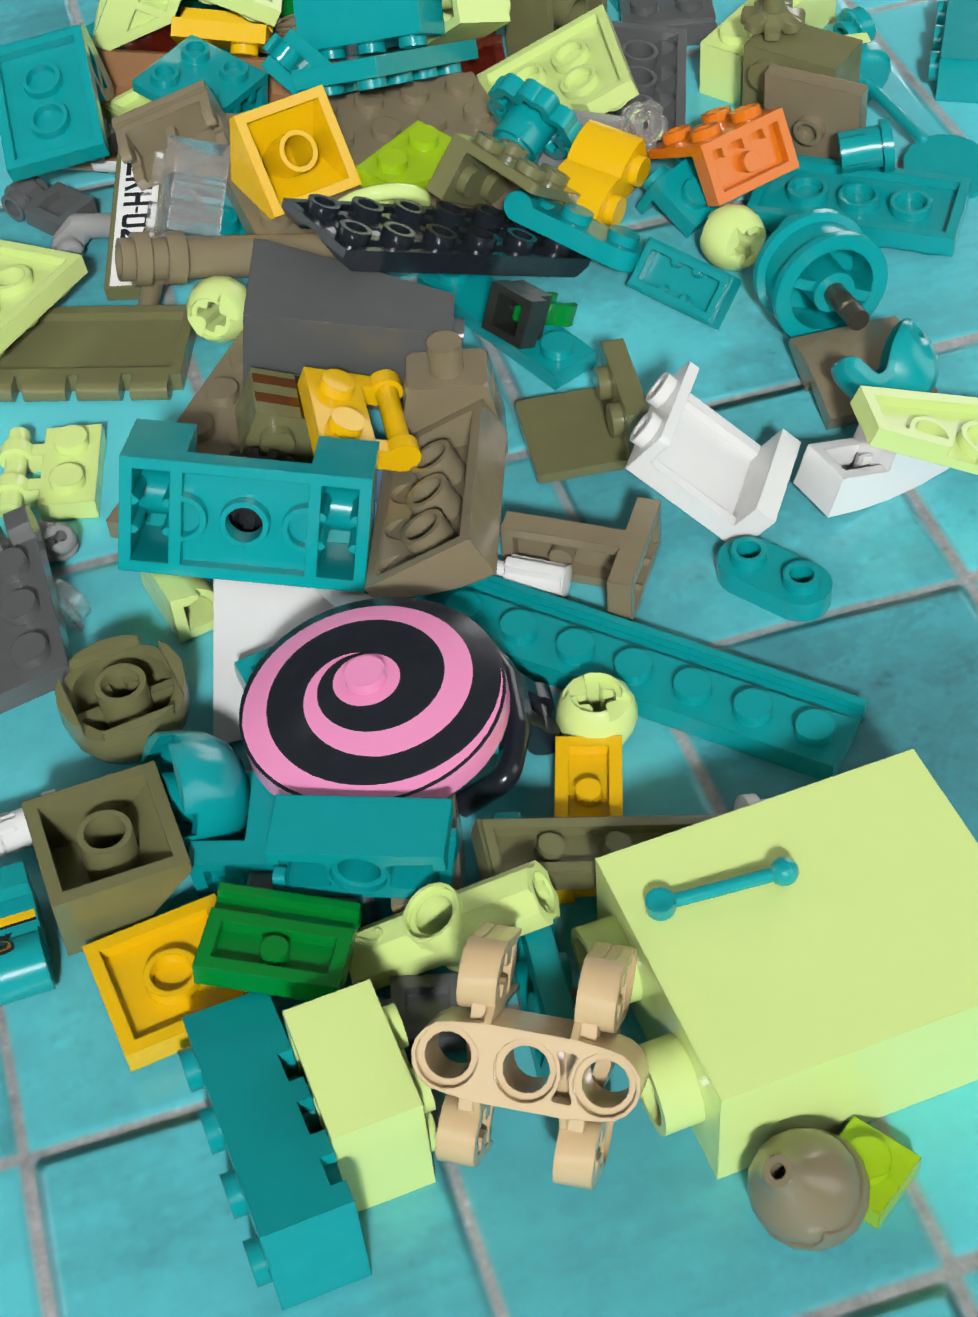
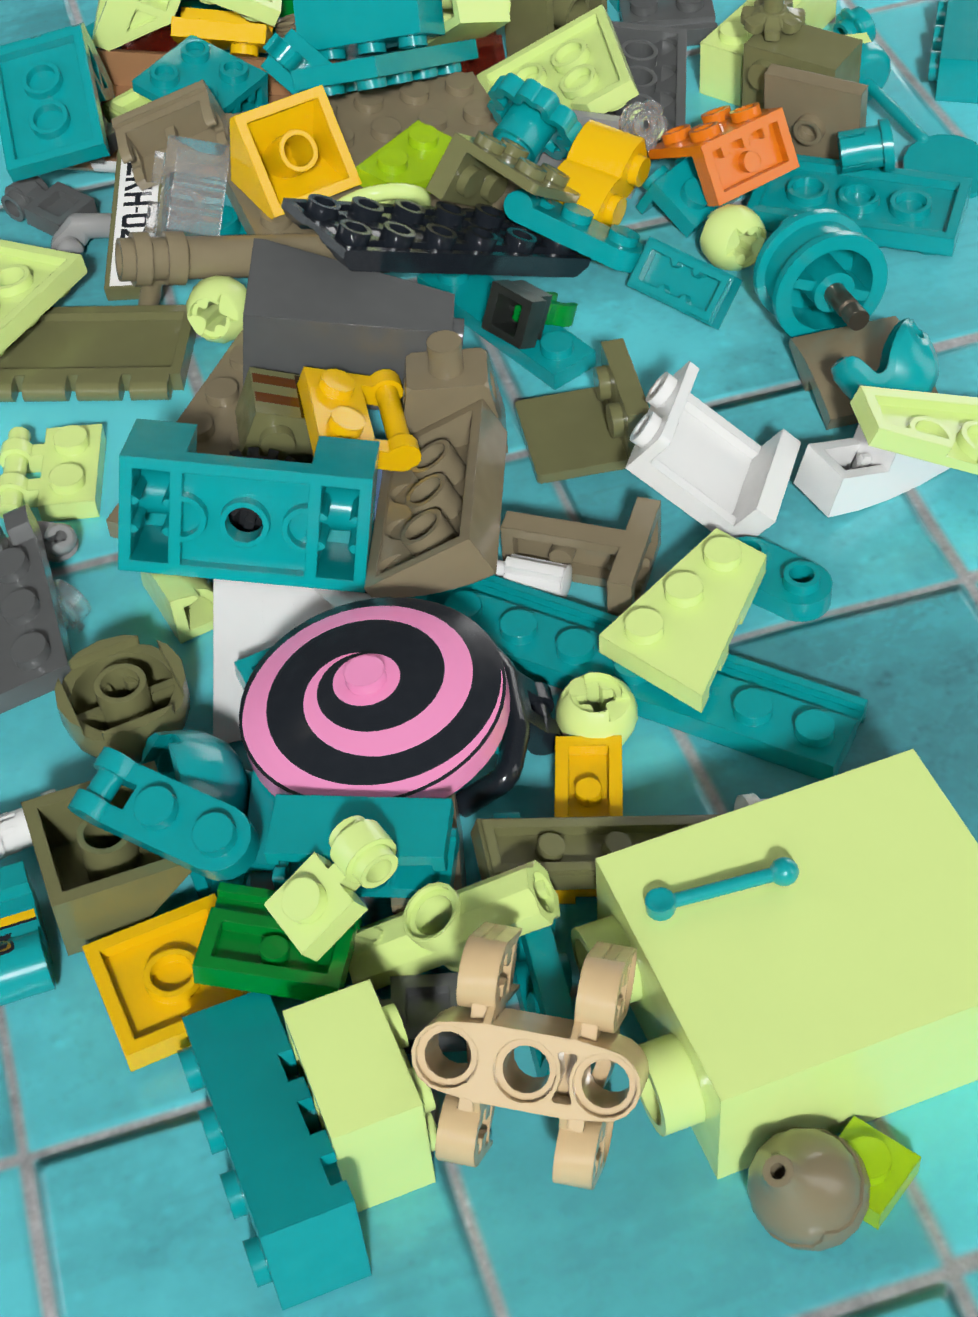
(168, 818): none -> teal plate
(320, 896): none -> yellowish green plate
(687, 619): none -> yellowish green wing

